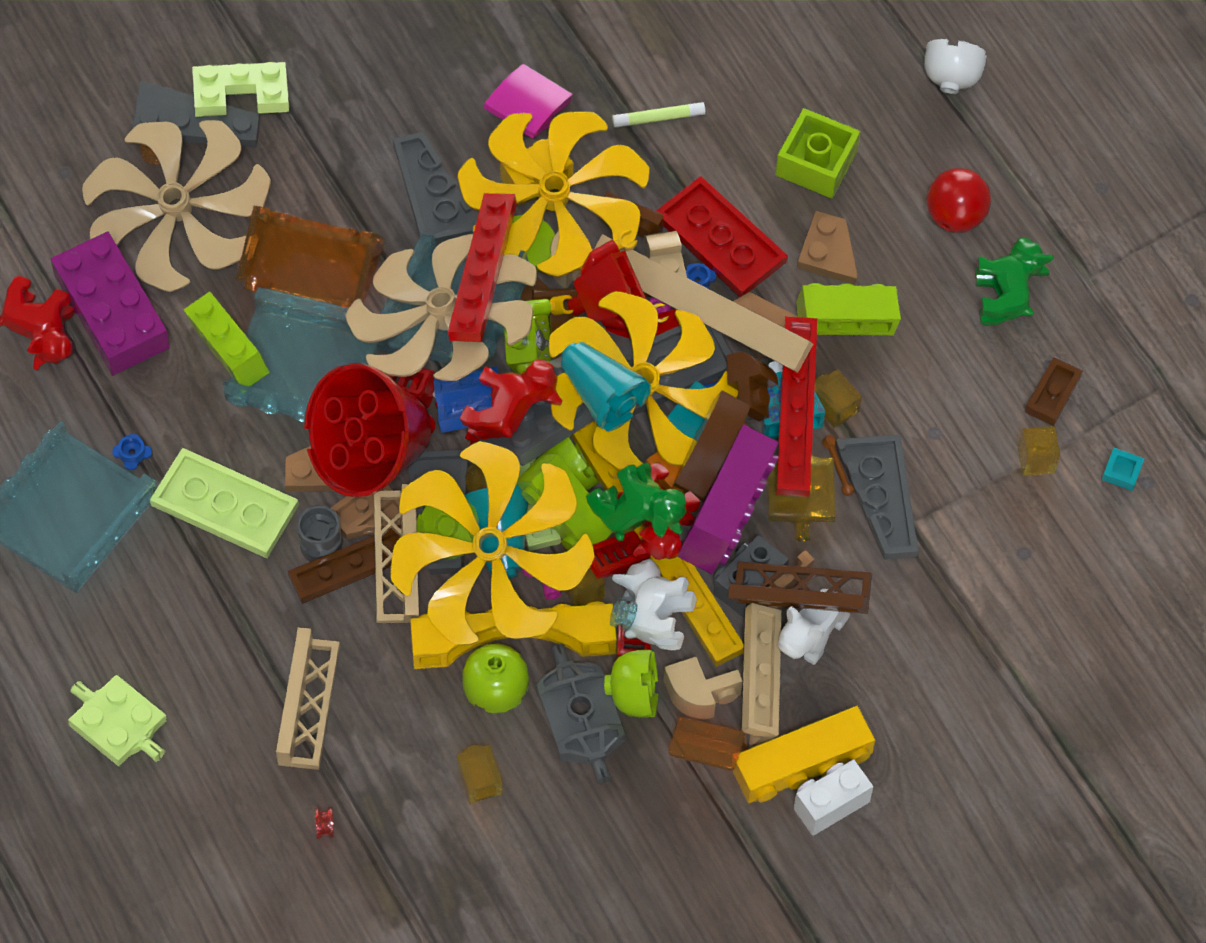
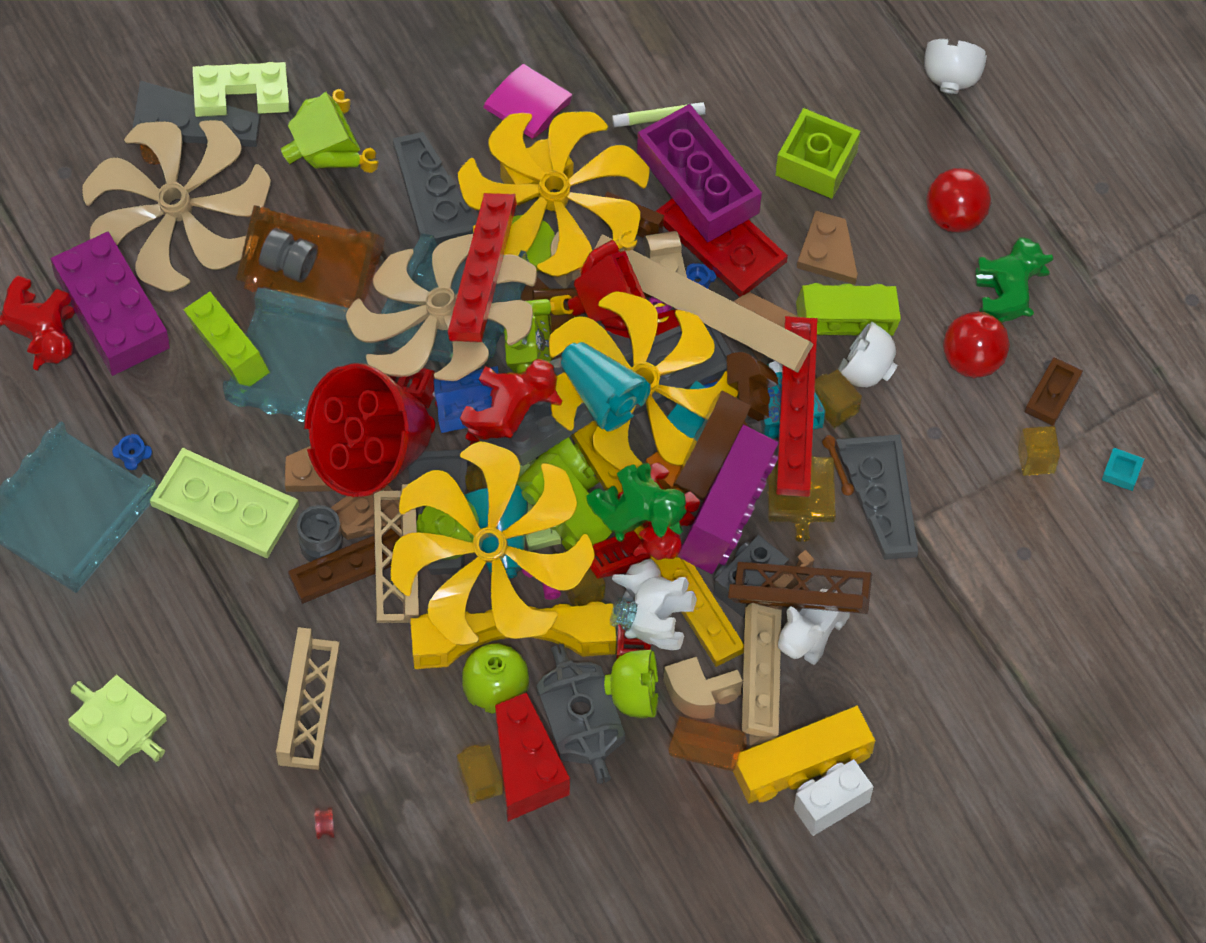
(285, 254): none -> dark grey wheel
(325, 137): none -> lime torso
(527, 758): none -> red wedge
(699, 172): none -> magenta brick
(870, 357): none -> white cylinder
(976, 344): none -> red piece

